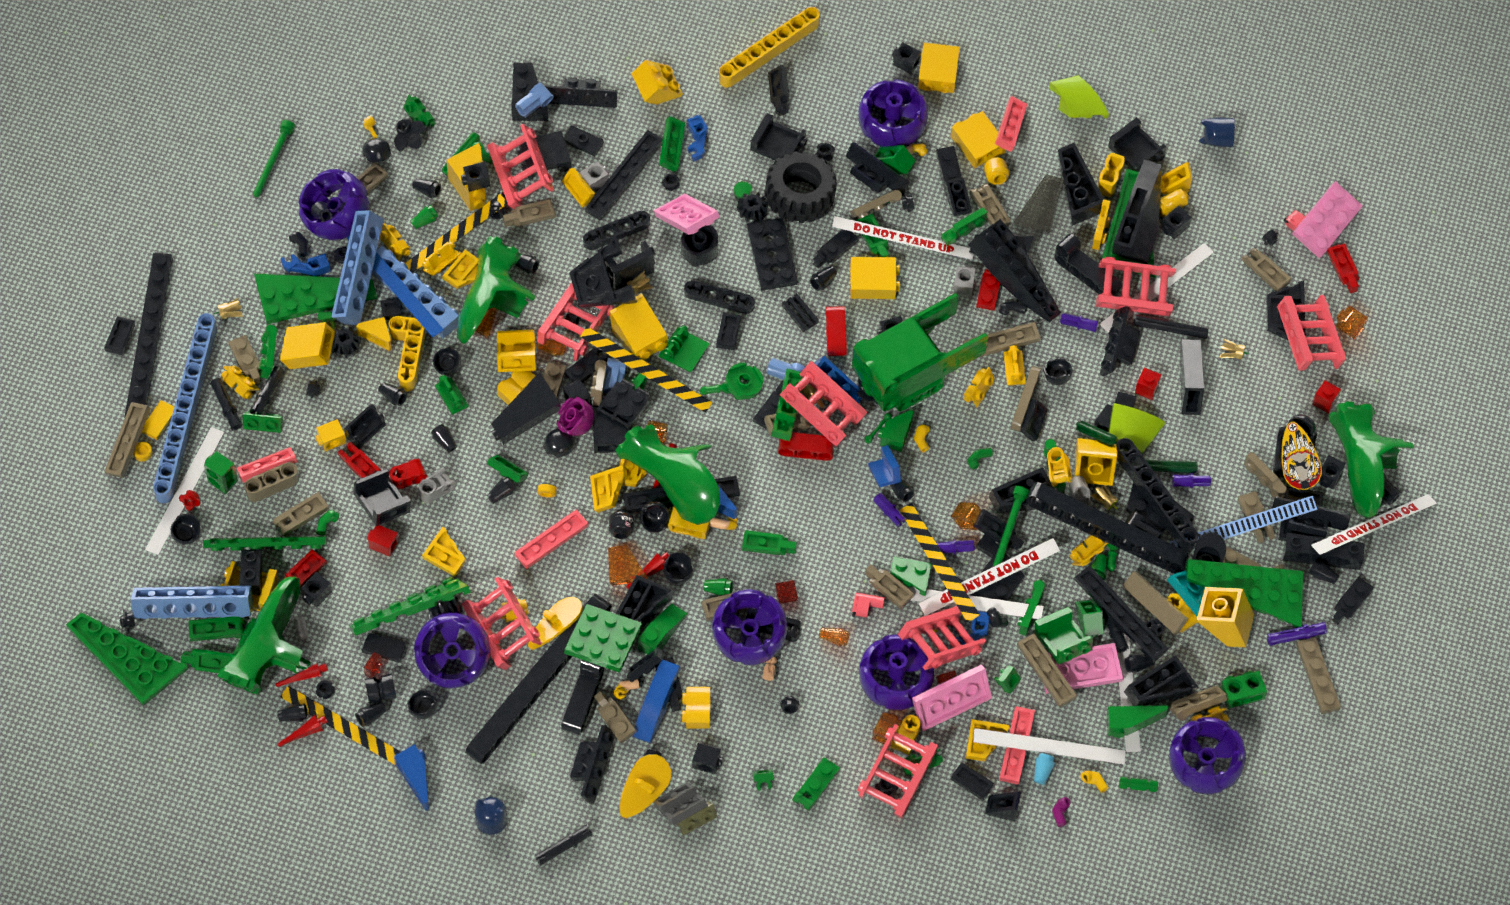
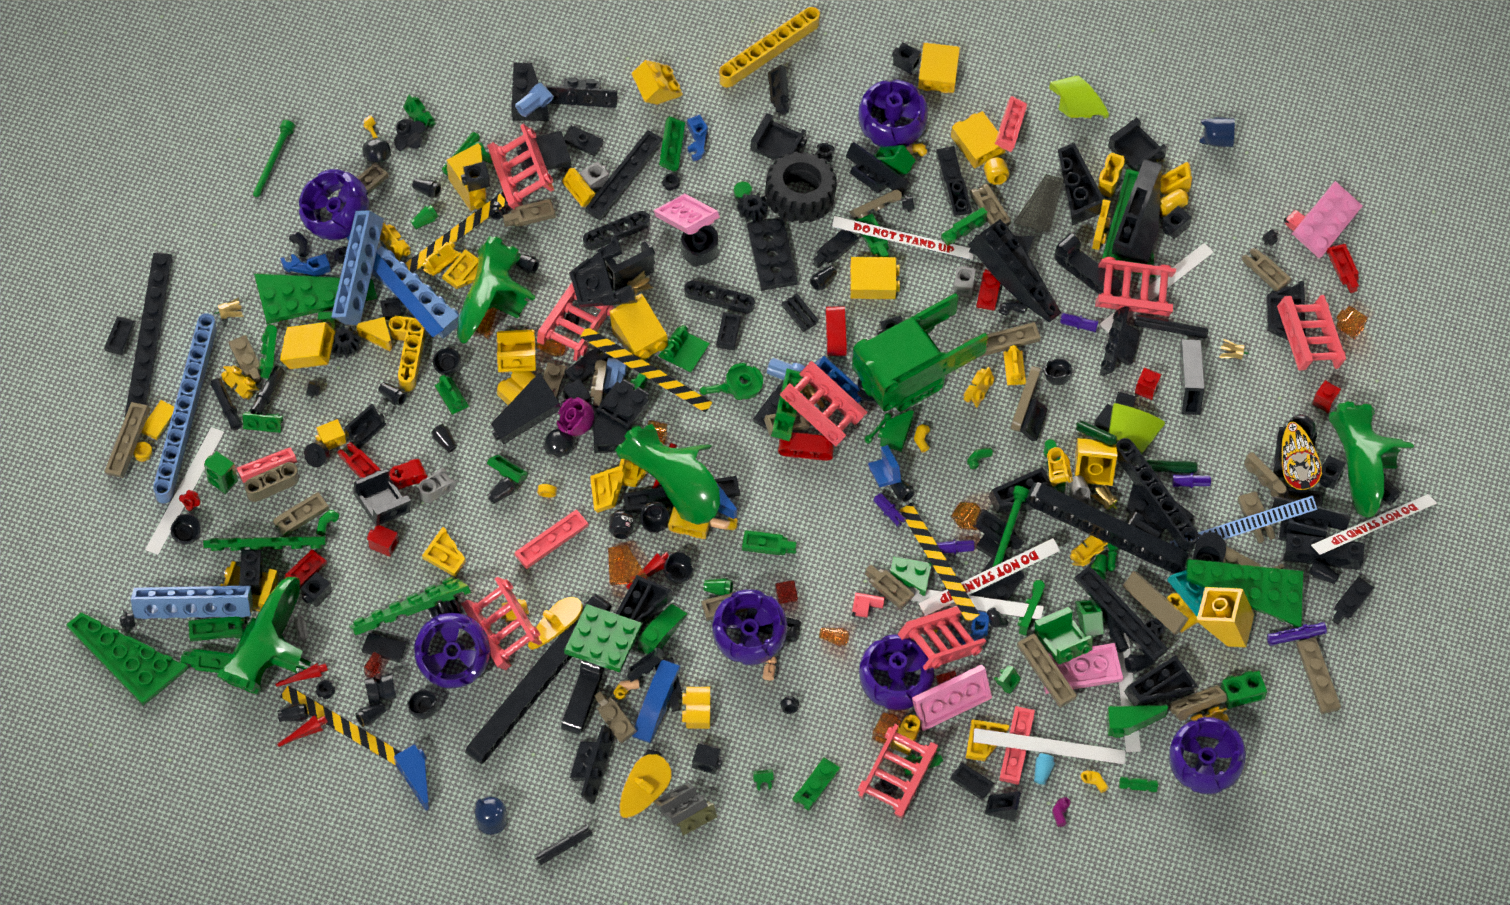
(316, 454): none -> black wheel
(321, 211): black cone -> none

